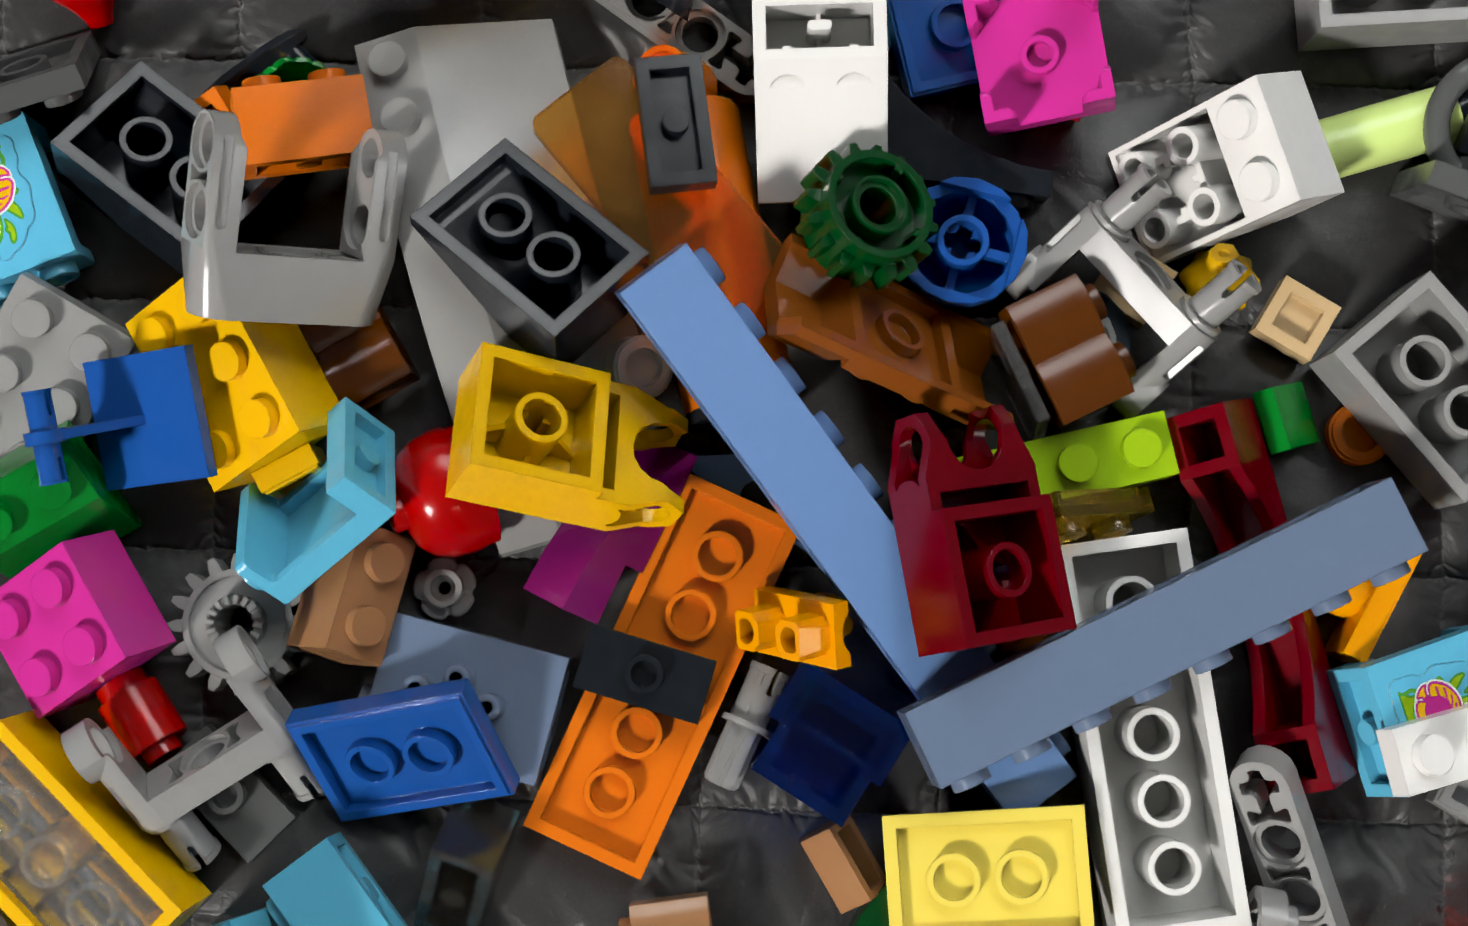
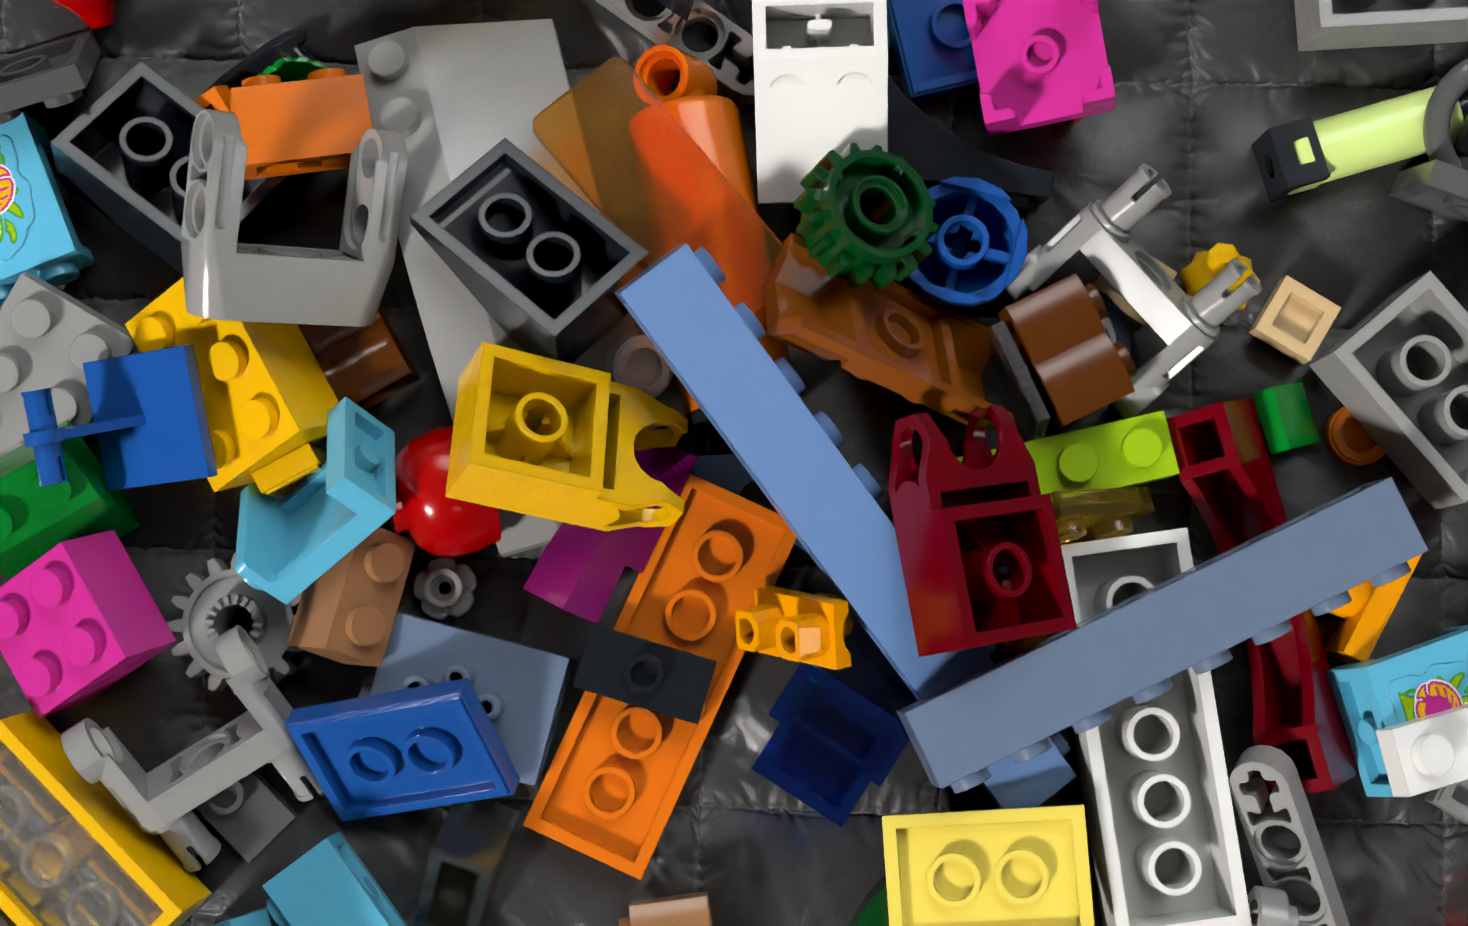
(142, 716): red brick -> none
(674, 123): black plate -> none
(745, 726): light grey axle -> none
(844, 864): medium nougat piece -> none
(1232, 165): white slope -> none

